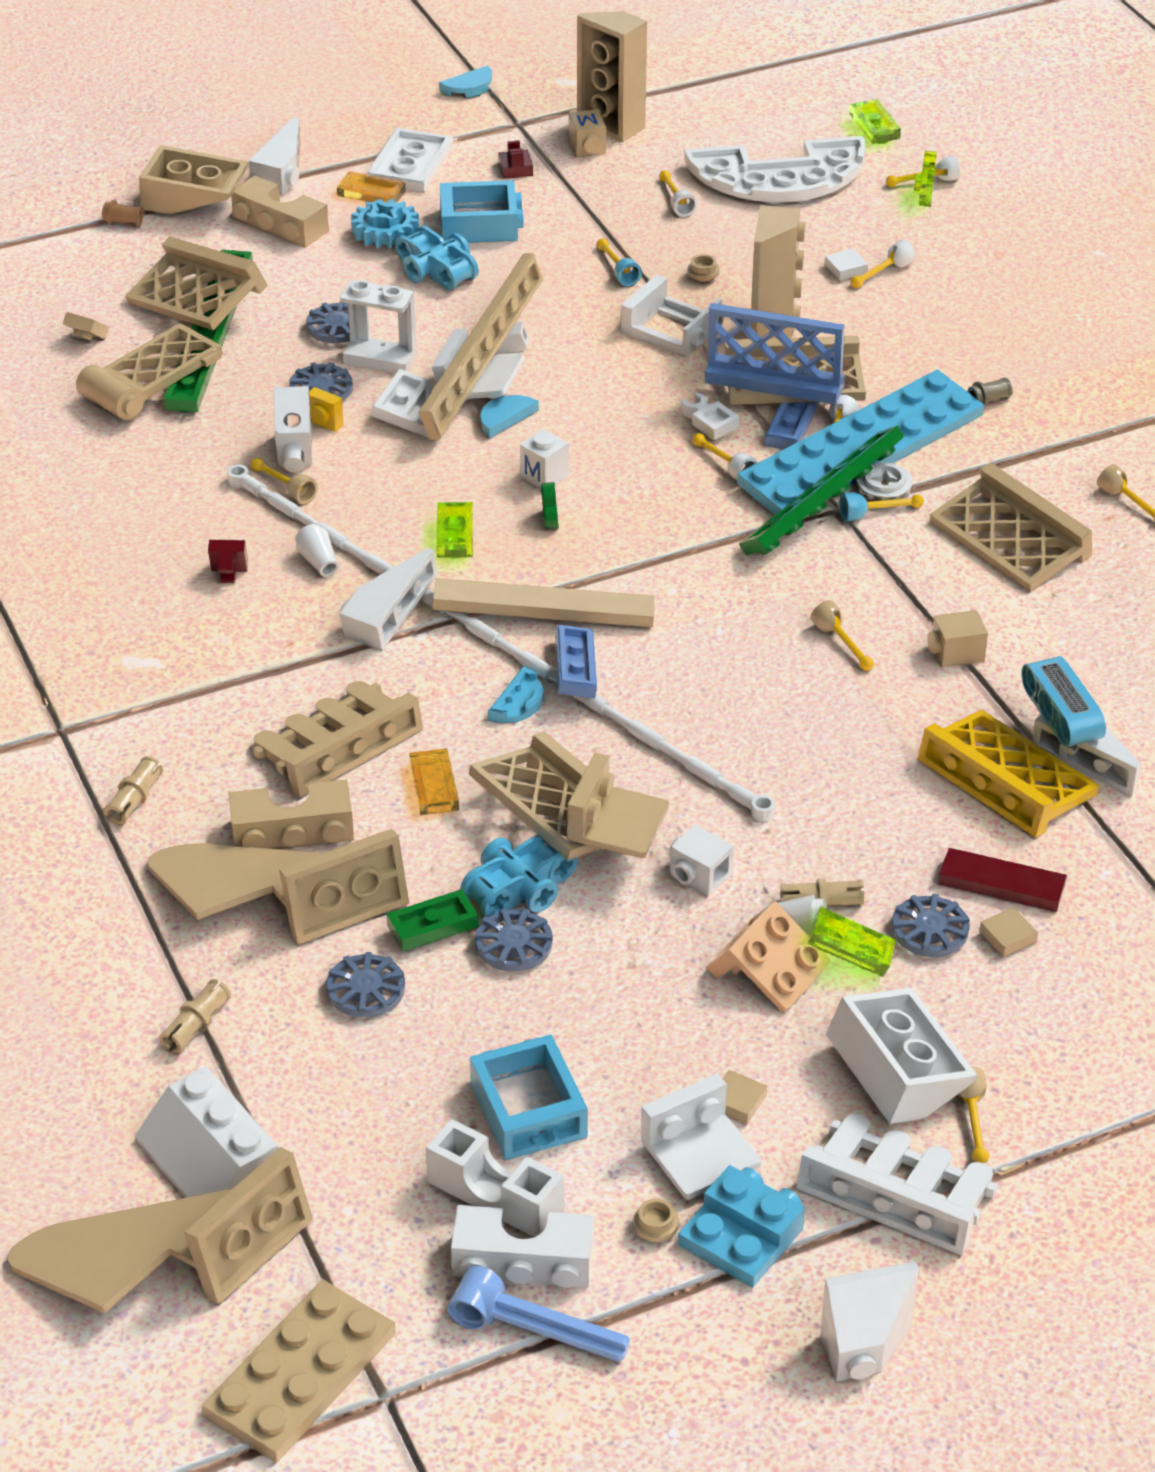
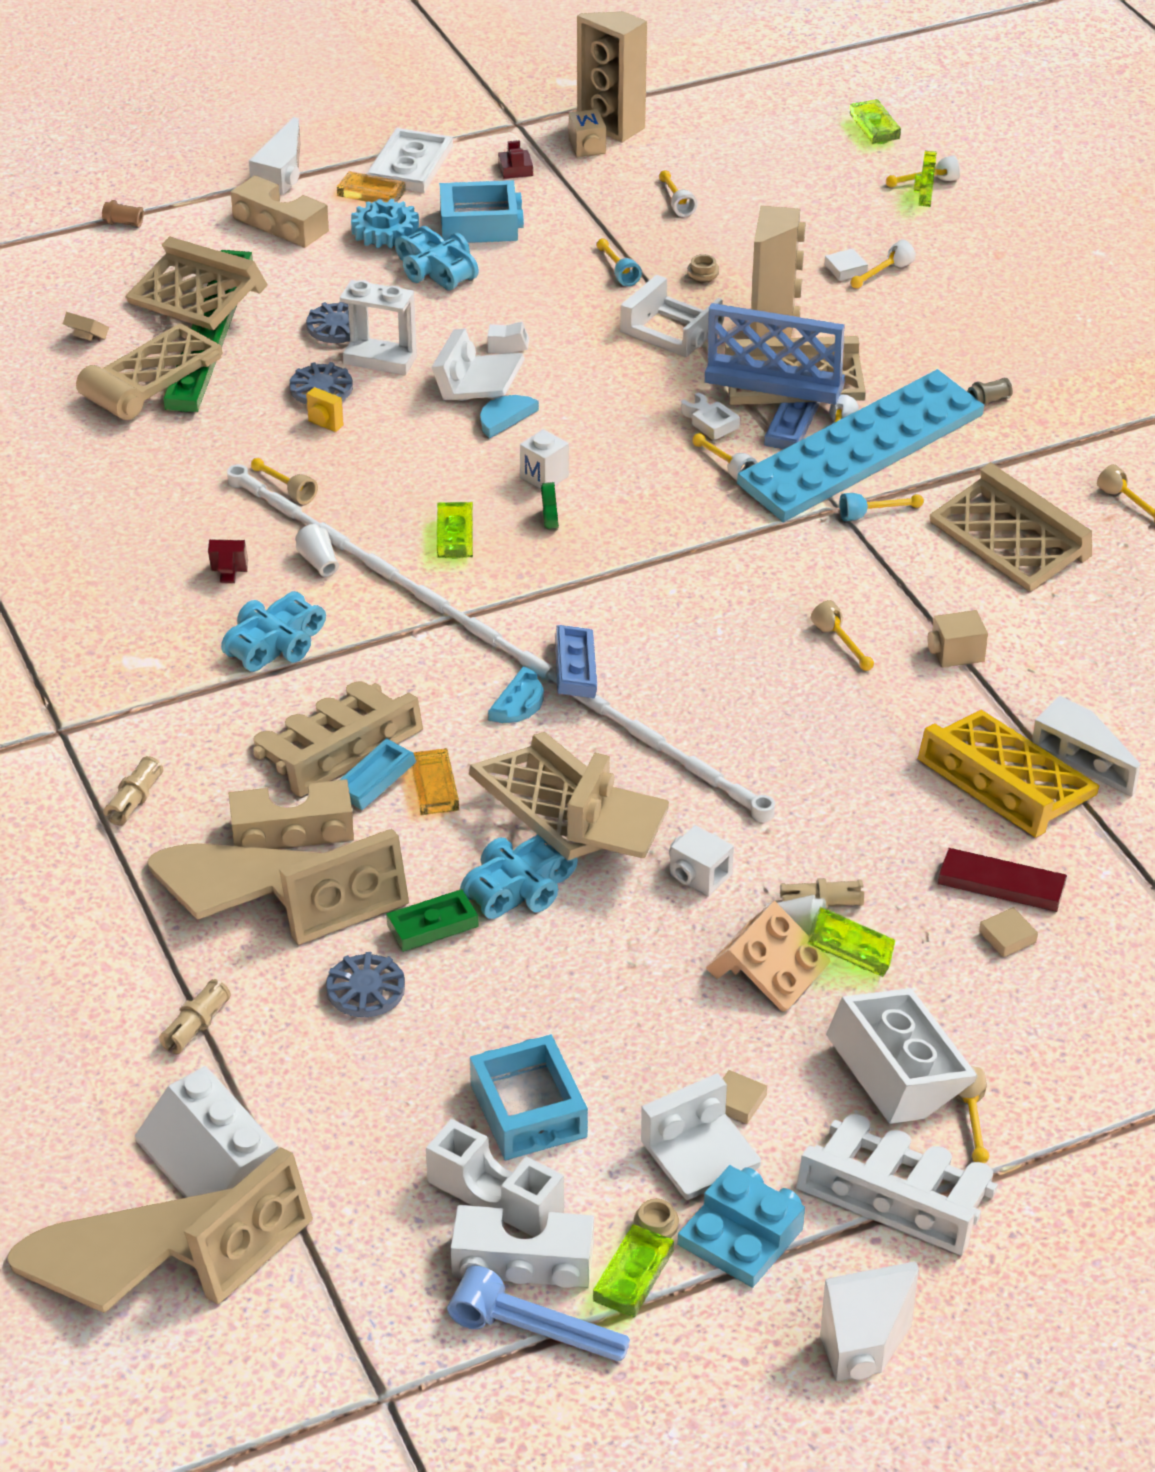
(187, 180): tan slope -> none
(273, 631): none -> medium azure axle
(293, 443): white torso -> none
(298, 1370): tan plate -> none
(377, 772): none -> medium azure tile
(387, 600): white slope -> none
(402, 401): white wing -> none
(471, 83): medium azure tile -> none
(480, 346): tan tile -> none
(514, 939): sand blue wheel -> none
(543, 602): tan tile -> none
(633, 1270): none -> clear neon green plate
(813, 499): green plate -> none
(823, 170): white plate -> none
(896, 477): white gear -> none
(930, 925): sand blue wheel -> none
(1063, 701): medium azure beam -> none

